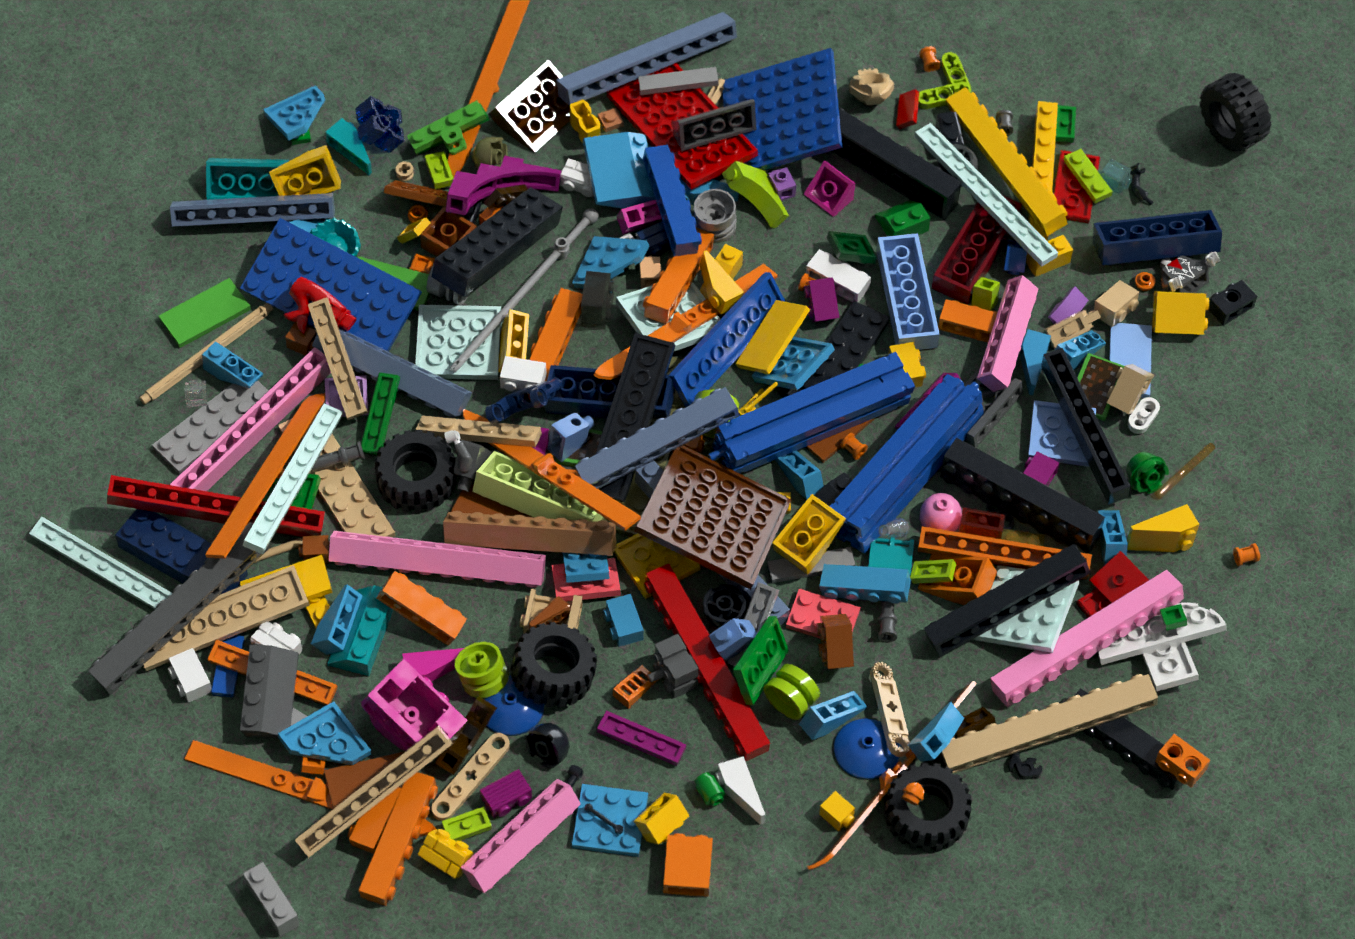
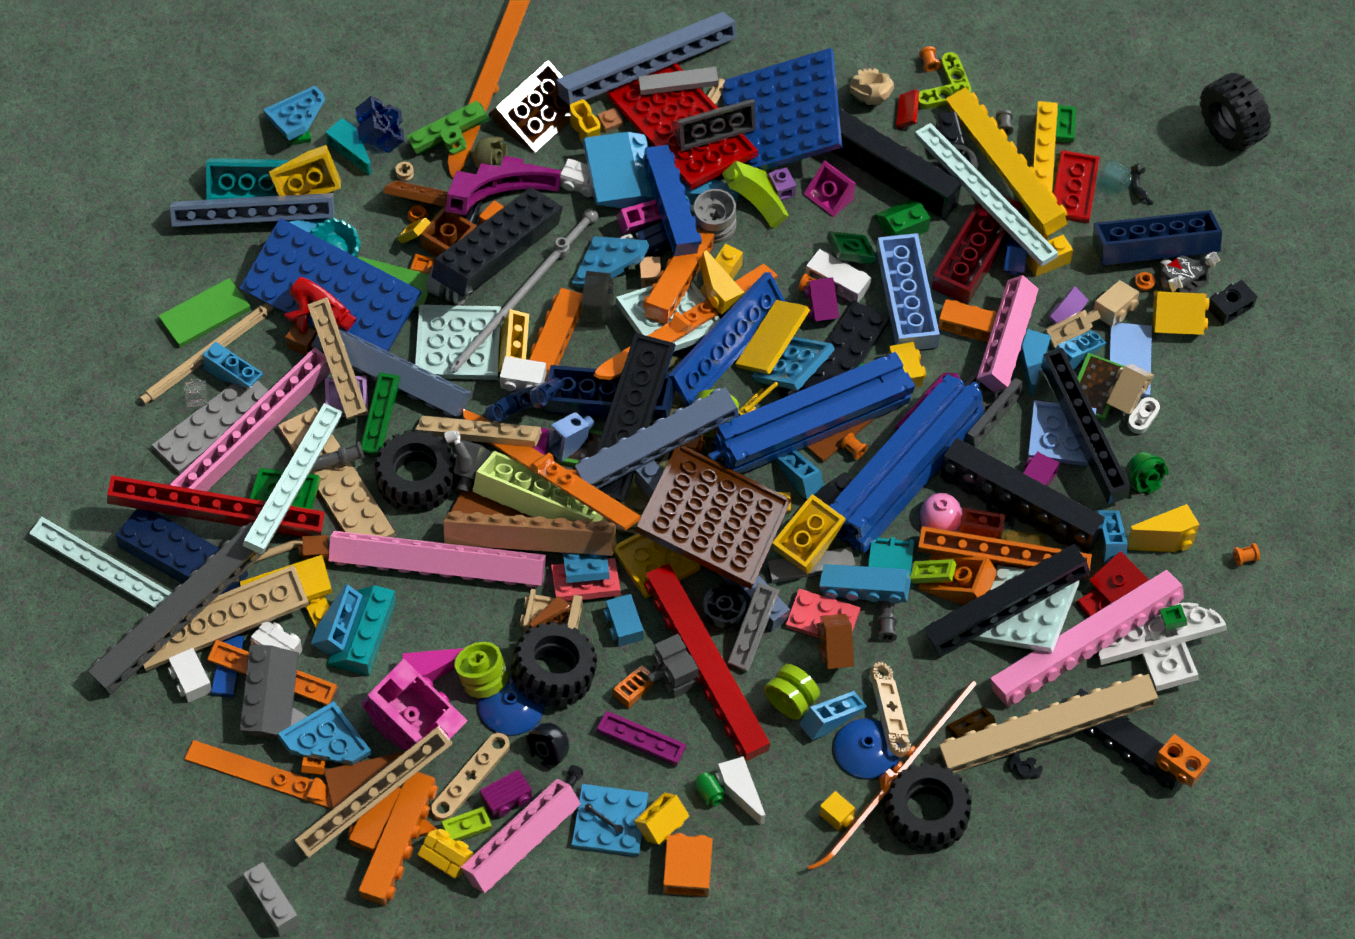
(269, 471): orange piece -> none
(421, 608): orange brick -> none
(439, 169): lime plate -> none
(467, 736): dark brown arch -> none
(504, 195): dark brown plate -> none
(731, 638): medium blue torso -> none
(760, 660): green plate -> none
(896, 528): clear cone -> none
(913, 793): orange plate -> none
(937, 733): dark azure slope -> none
(985, 293): lime brick -> none
(1088, 176): lime plate -> none
(1184, 470): clear orange bar -> none

